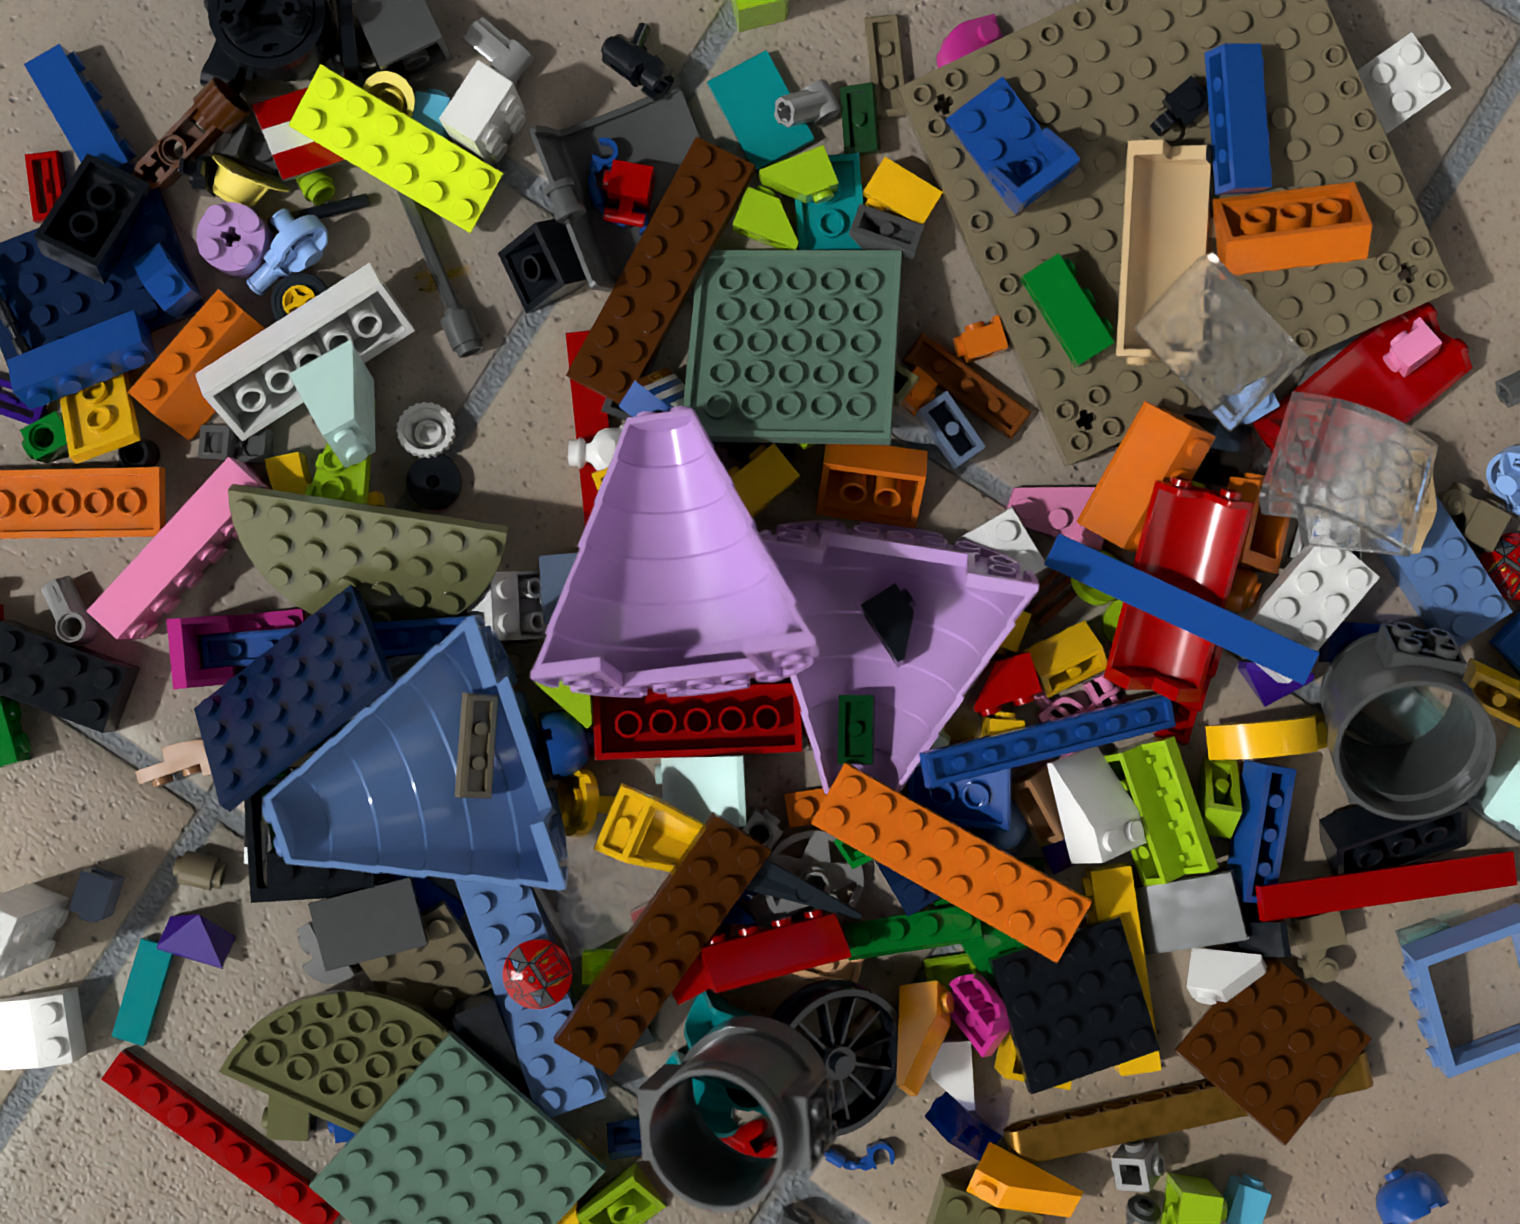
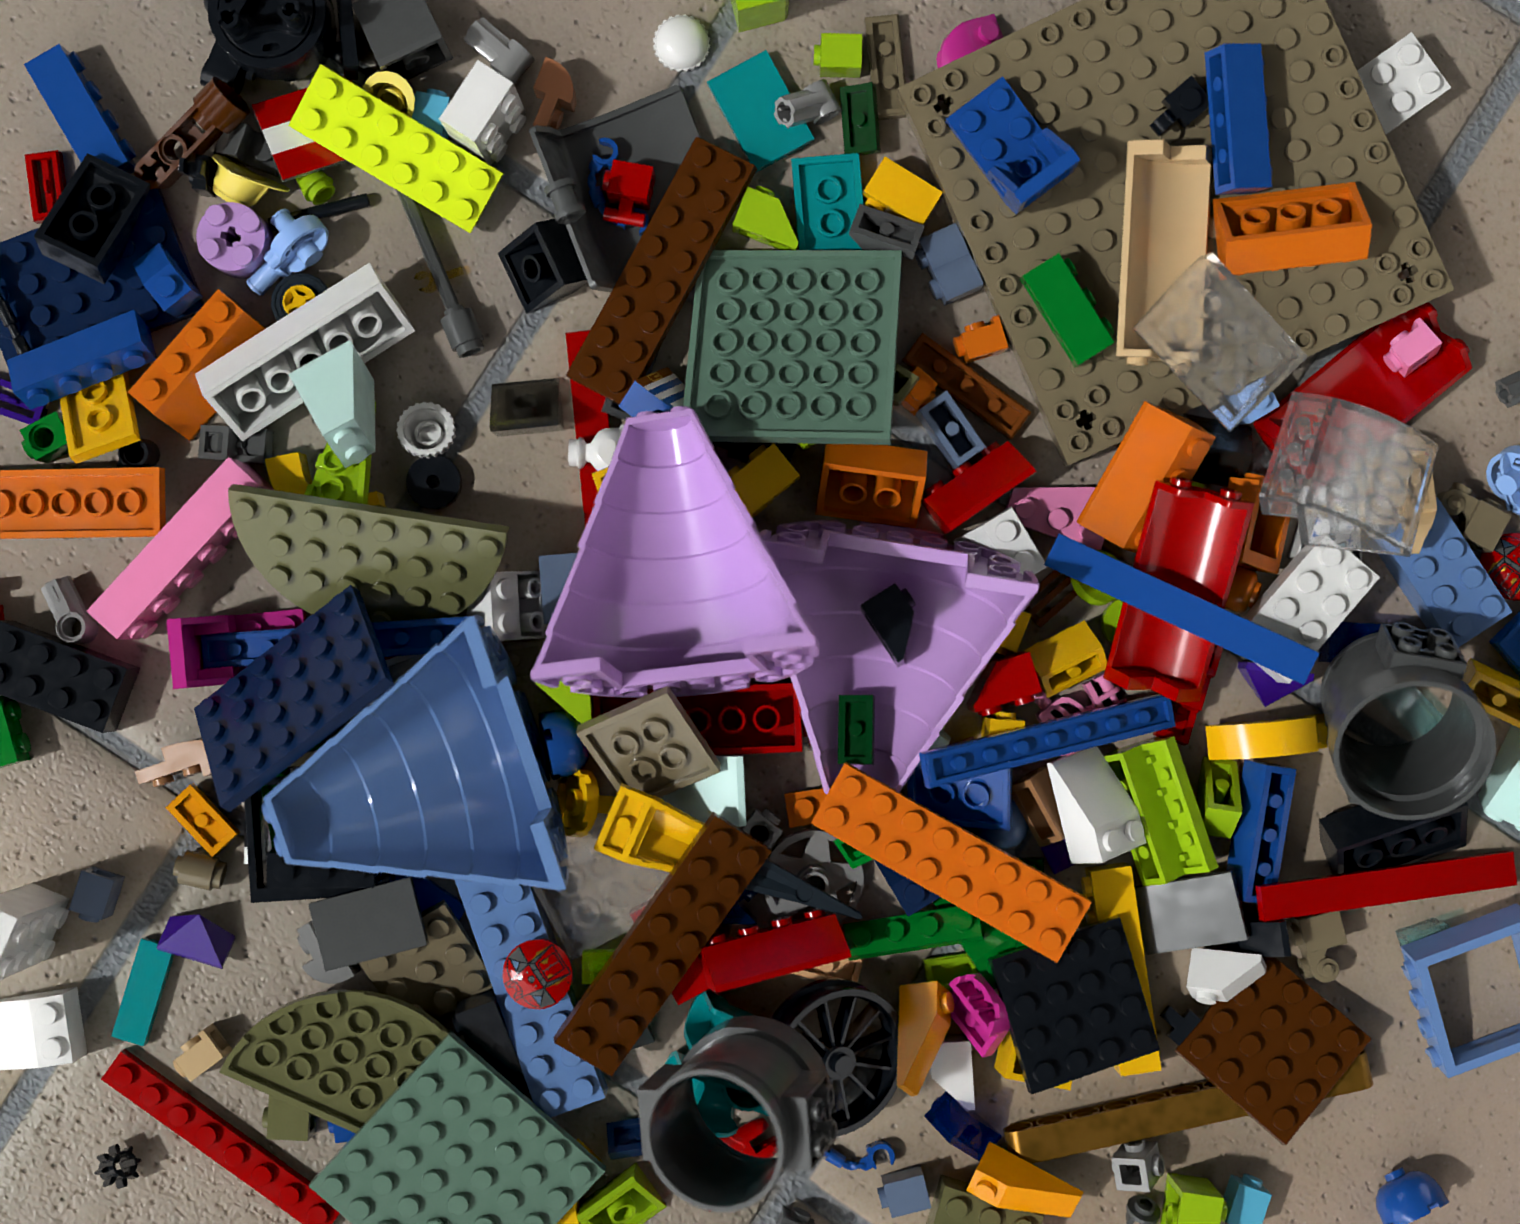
(128, 1166): none -> black gear
(201, 1053): none -> tan brick
(202, 820): none -> light orange plate
(476, 745): dark tan tile -> none
(526, 407): none -> clear smoke slope
(556, 91): none -> nougat brick
(636, 65): black piece -> none
(649, 745): none -> dark tan plate
(681, 43): none -> white hat
(803, 176): lime slope -> none
(839, 55): none -> lime brick
(904, 1192): none -> sand blue brick
(948, 264): none -> sand blue brick
(976, 485): none -> red slope
(1180, 1024): none -> black tile

